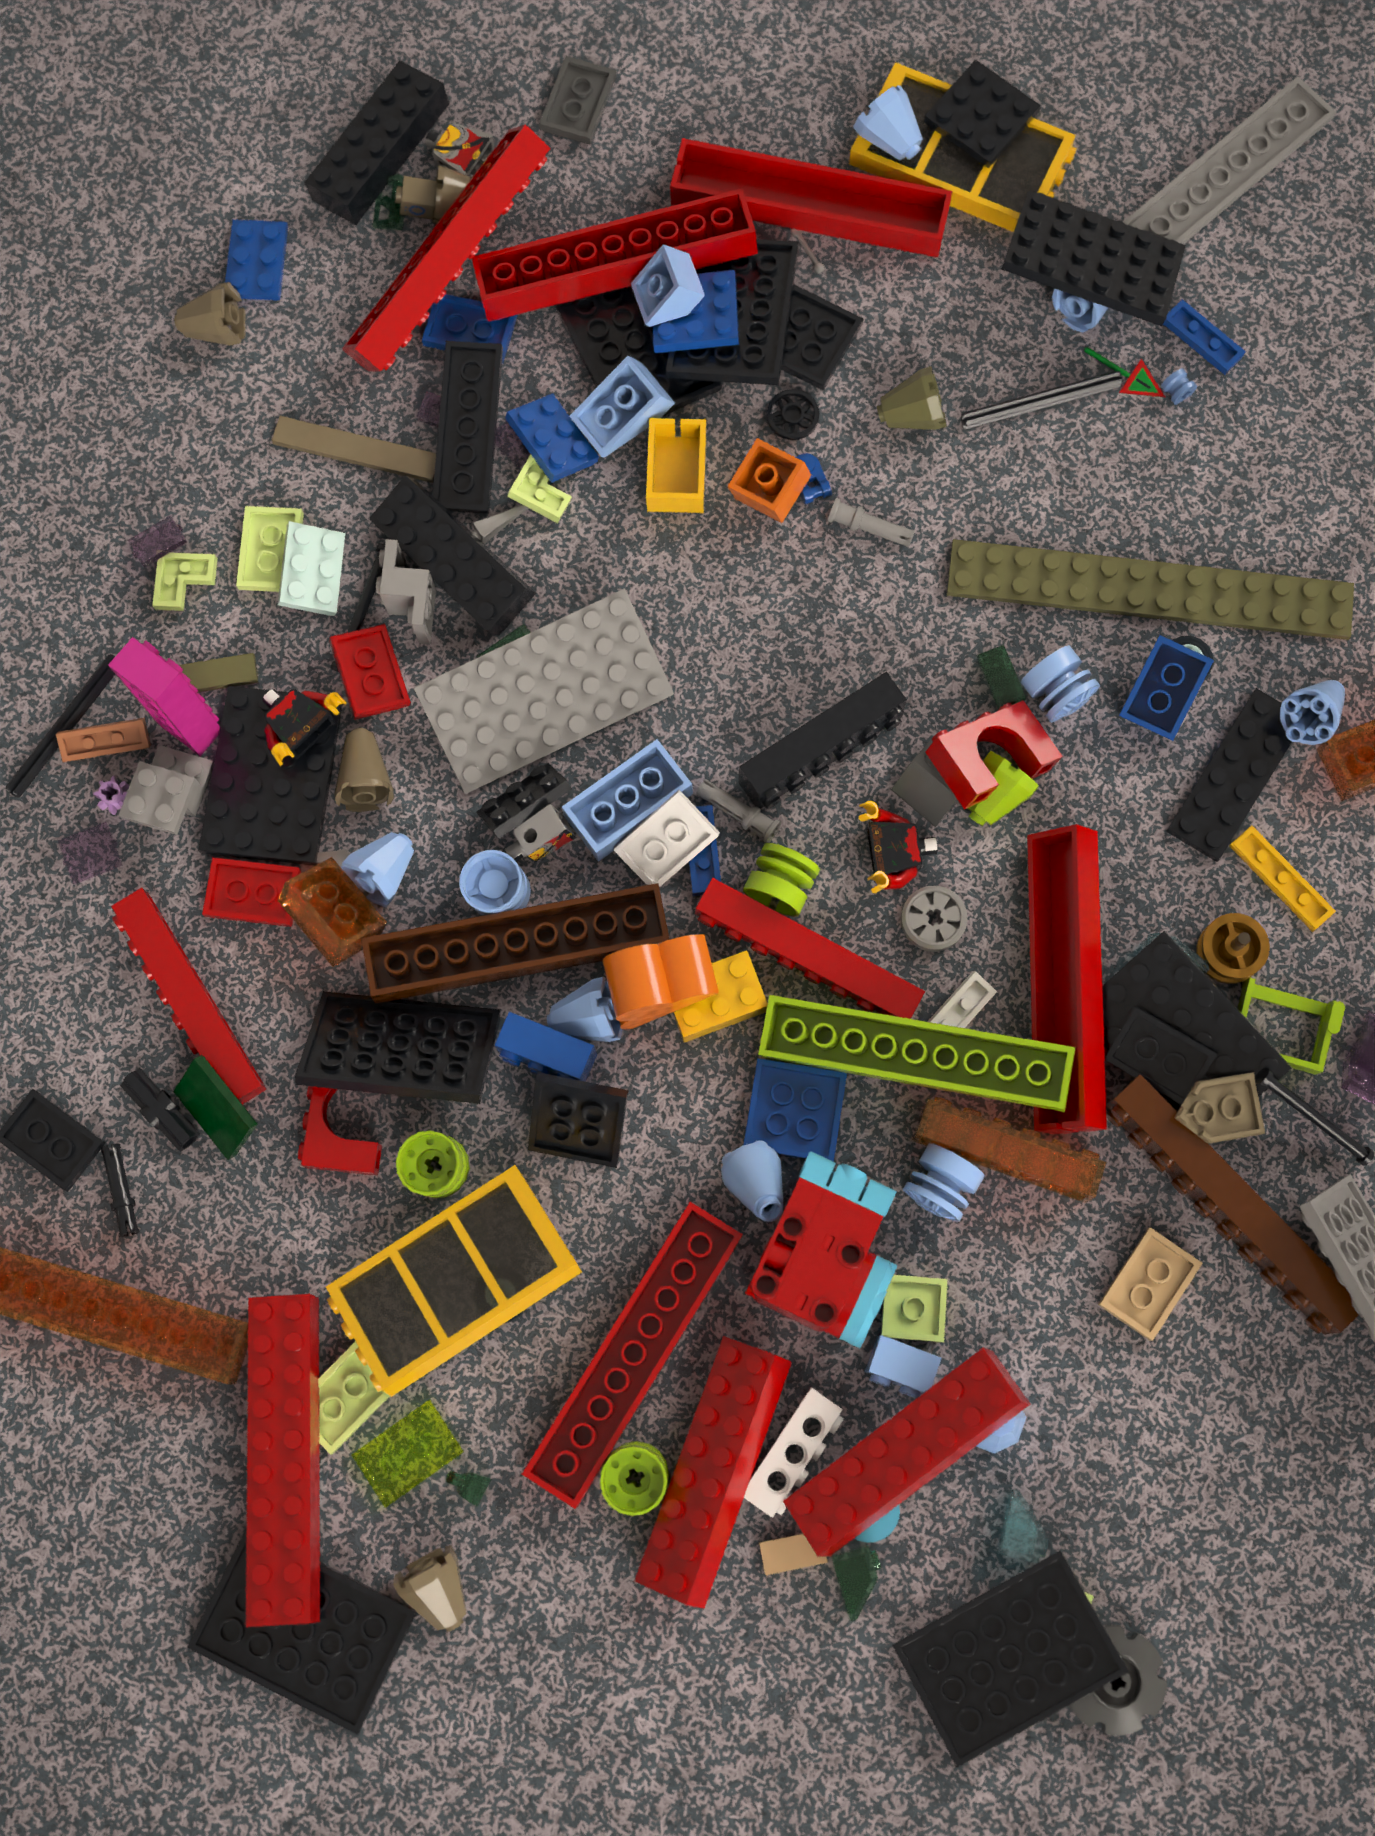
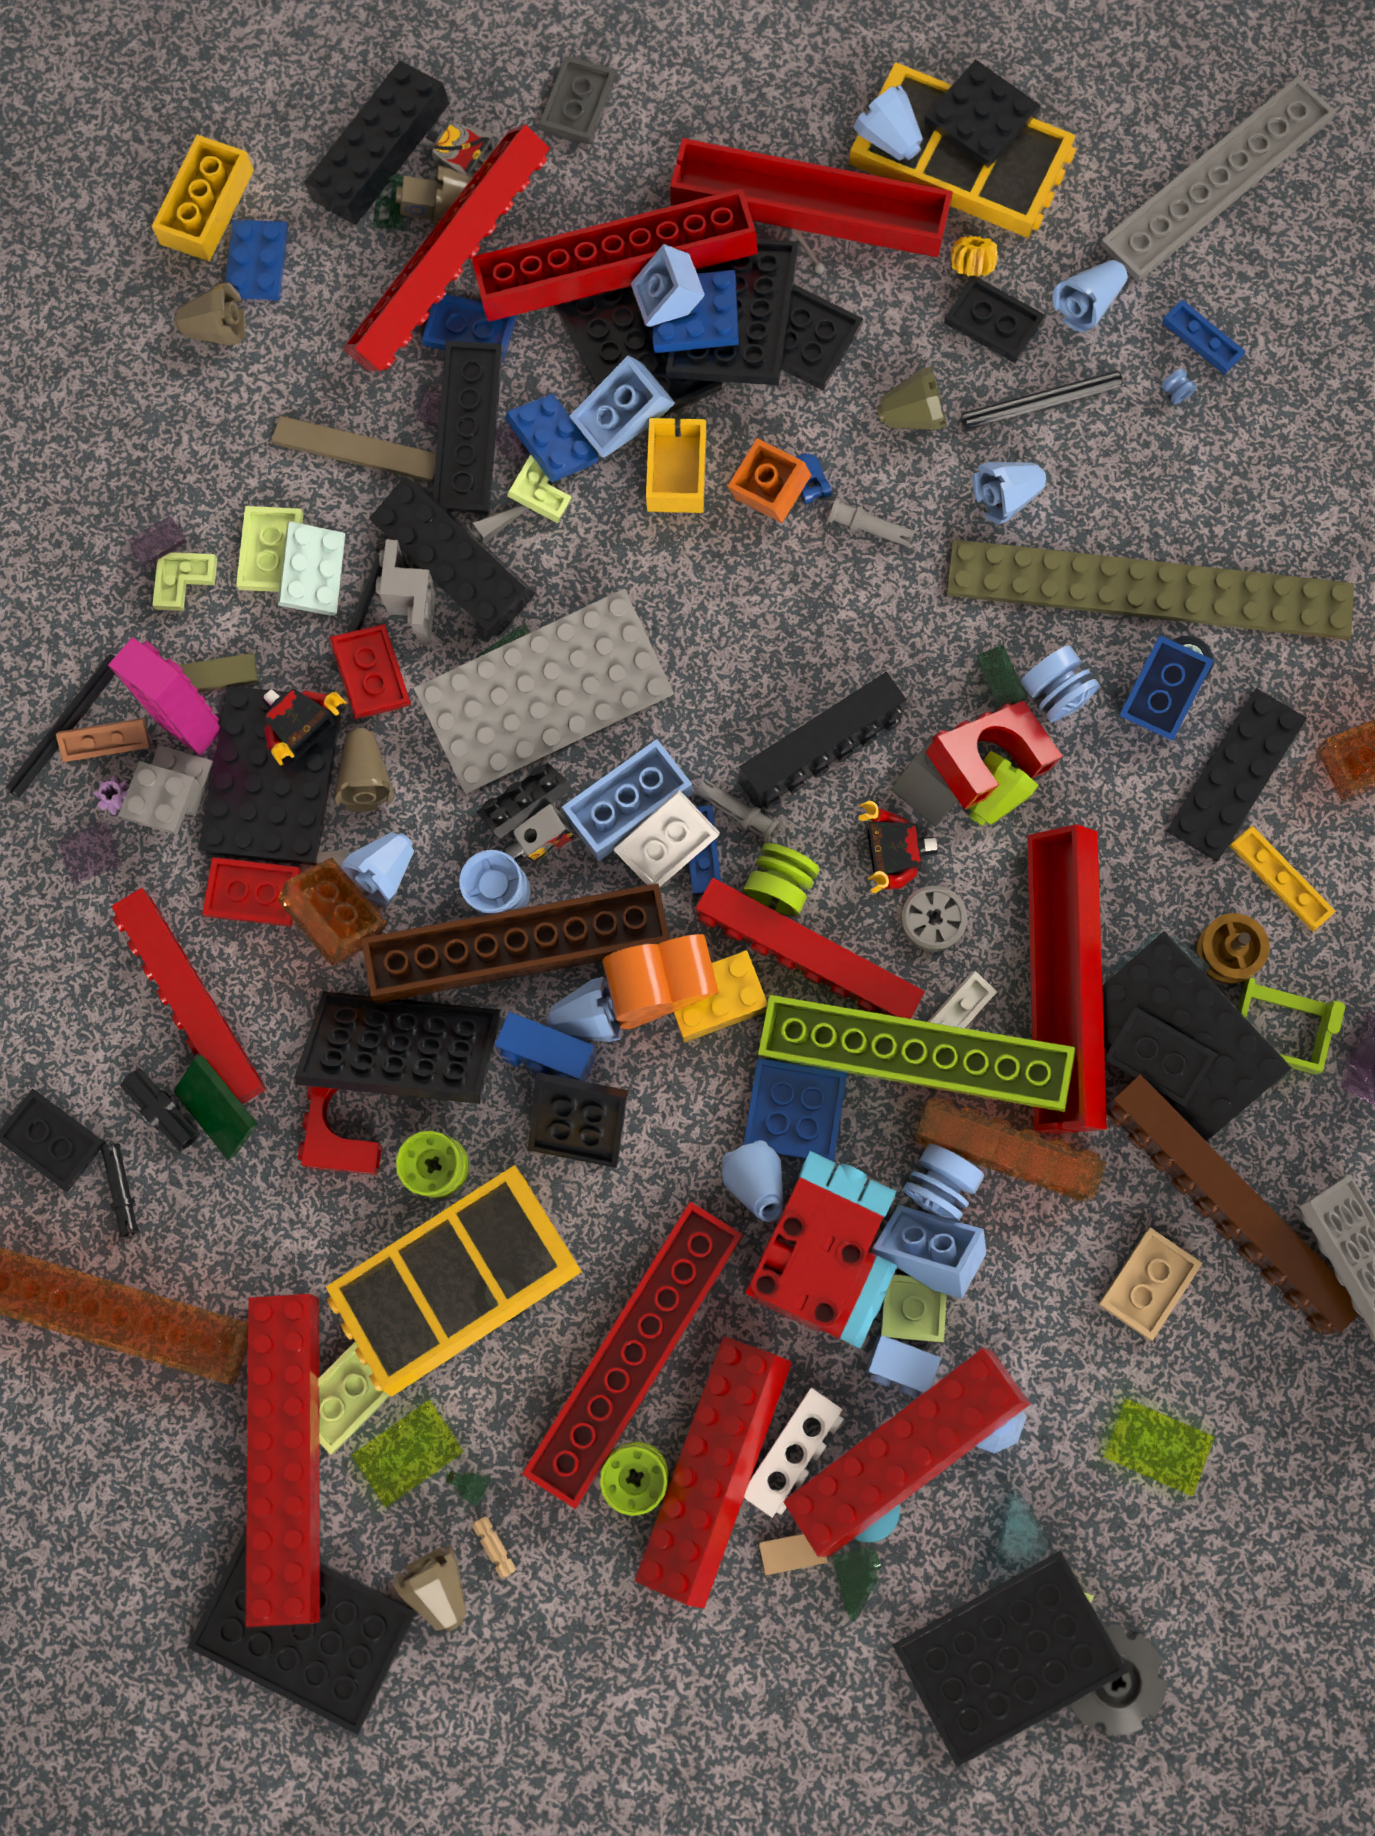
(203, 198): none -> yellow brick
(493, 1547): none -> tan axle
(792, 414): black wheel -> none
(933, 1249): none -> light blue slope
(974, 256): none -> yellow gear
(994, 319): none -> black plate
(1007, 483): none -> light blue cone
(1094, 257): black plate -> none
(1139, 381): piece -> none
(1159, 1447): none -> clear neon green tile
(1223, 1109): dark tan tile -> none
(1313, 712): light blue cone -> none
(1363, 1155): black bar -> none

